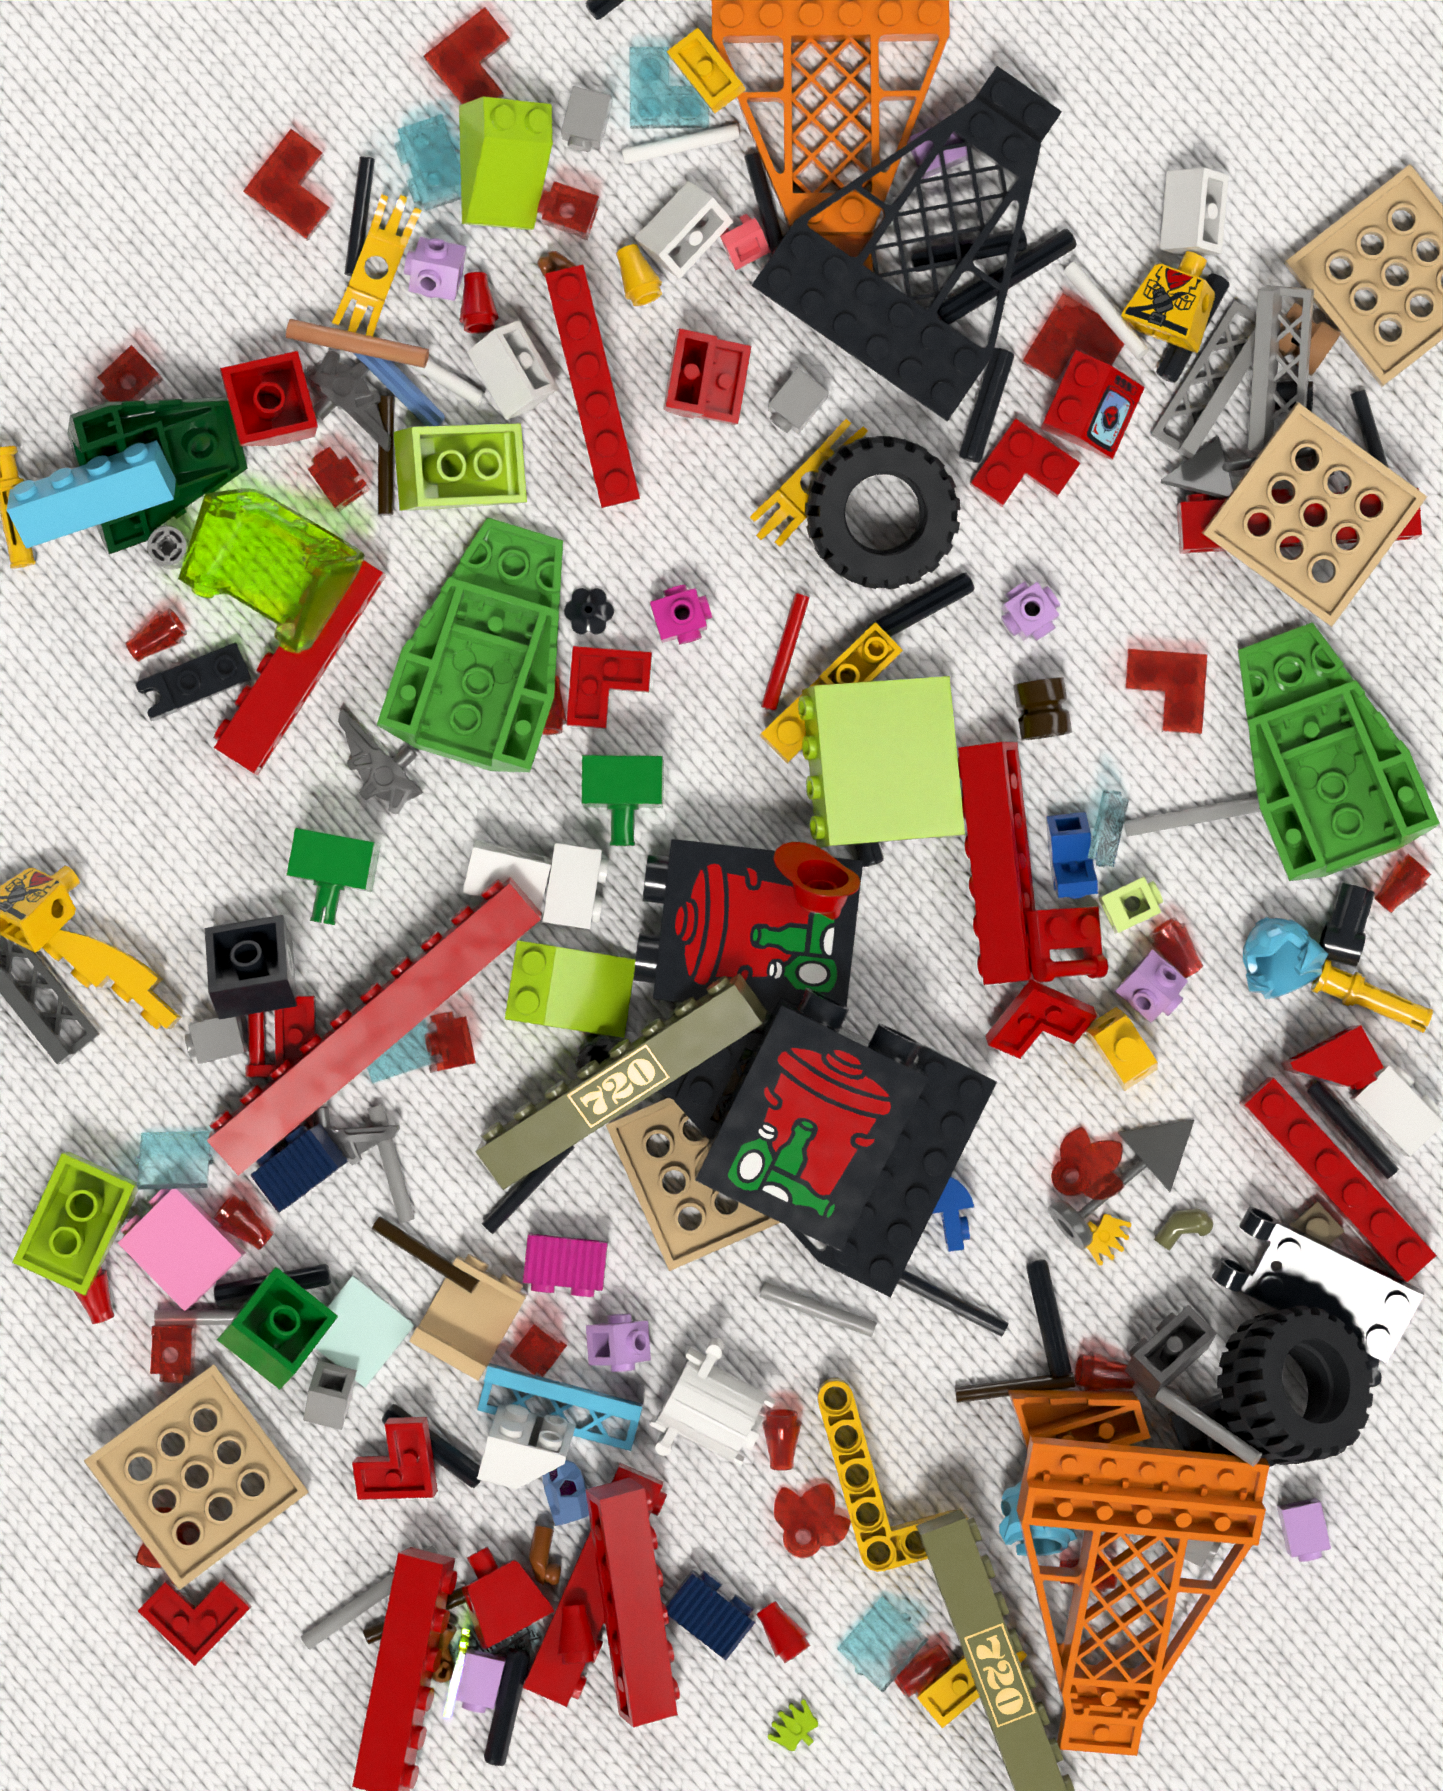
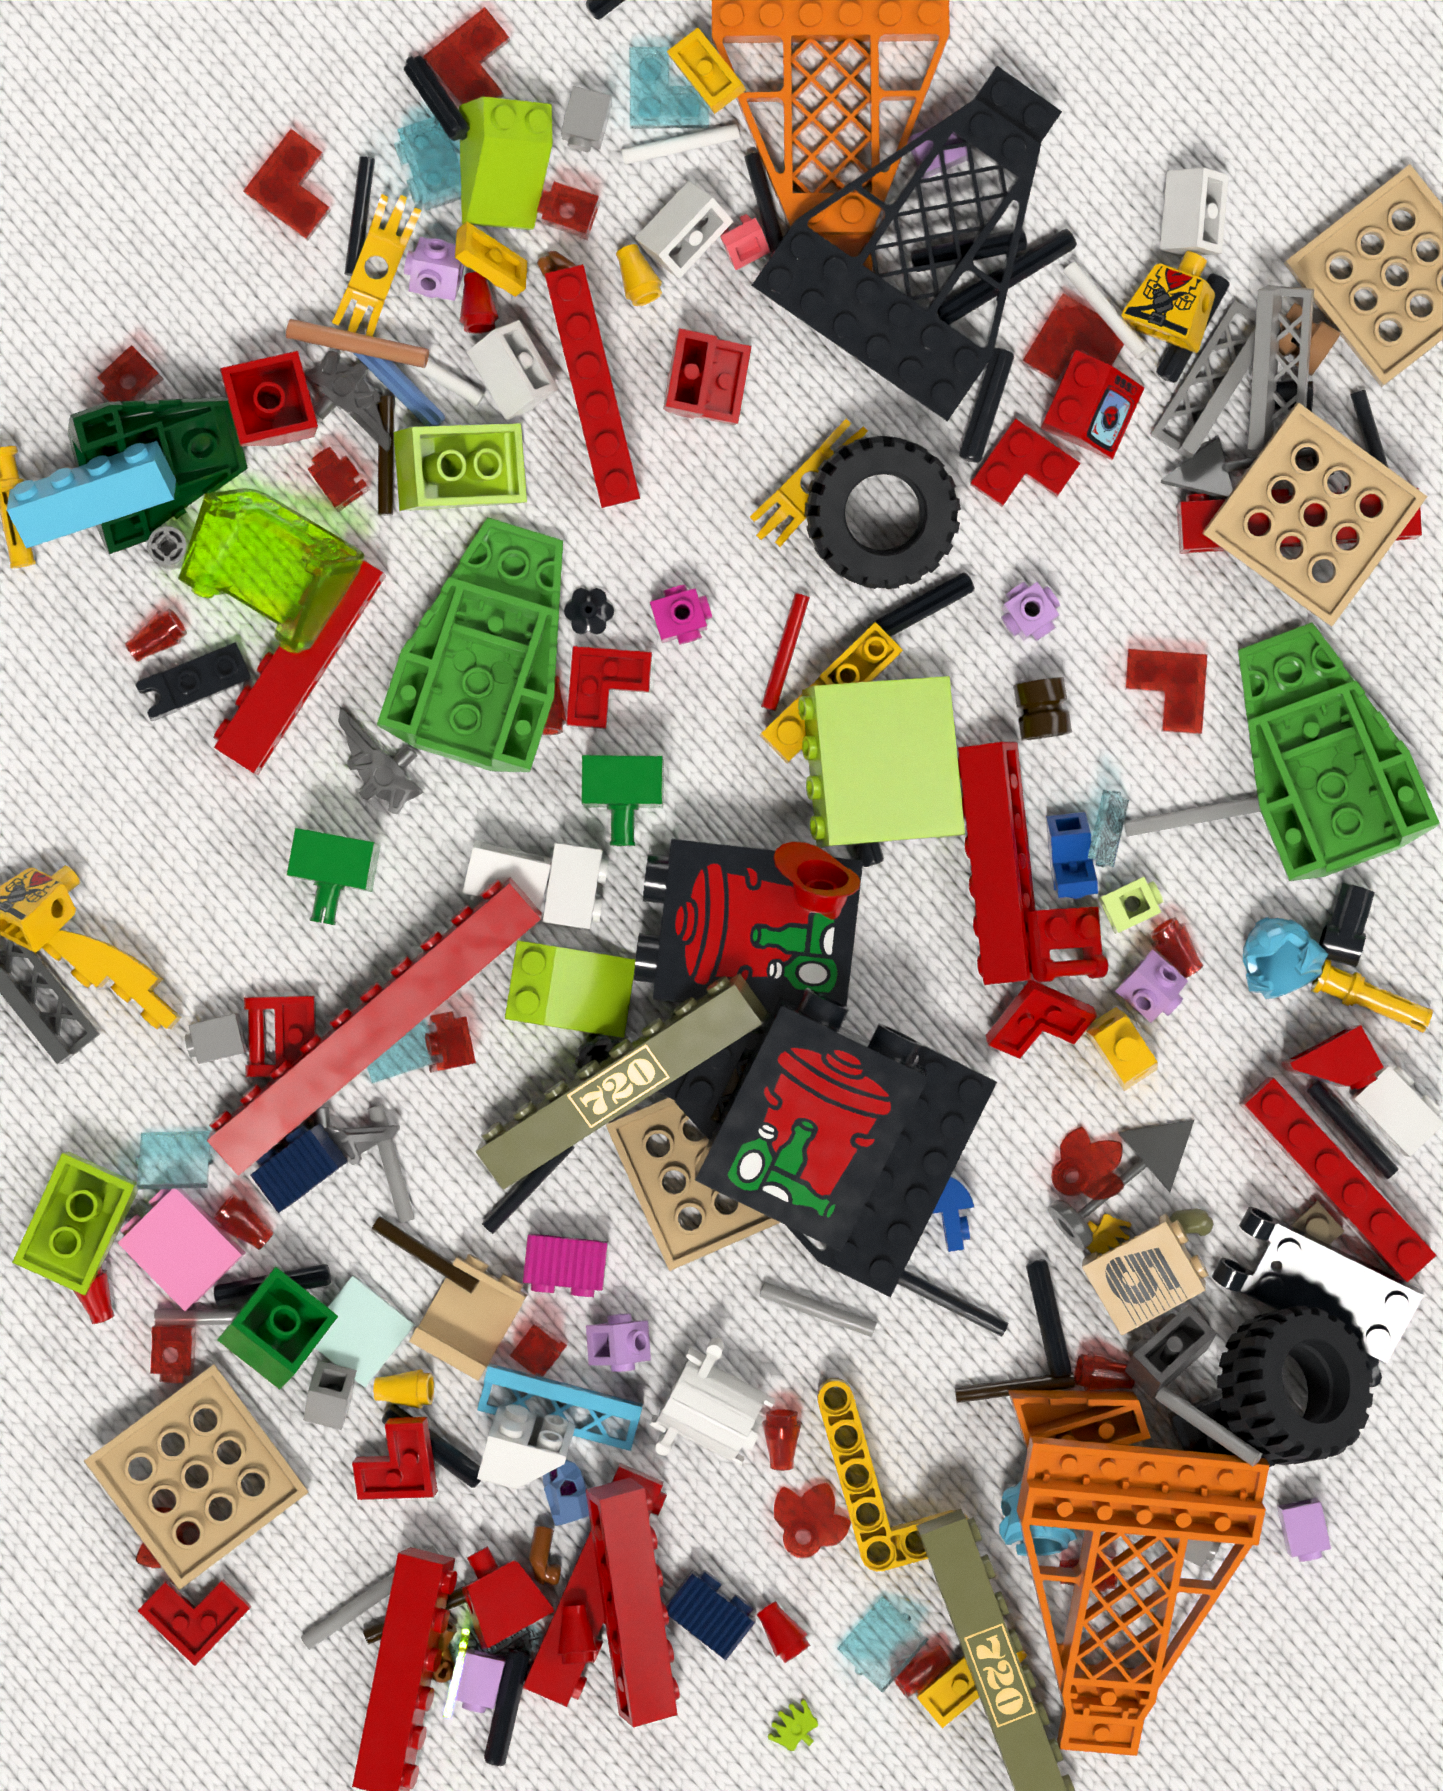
(250, 967): black brick -> none
(406, 1388): none -> yellow cone
(436, 98): none -> black axle
(491, 259): none -> yellow plate
(796, 402): light grey brick -> none
(1146, 1275): none -> tan panel
(1402, 883): clear red cone -> none

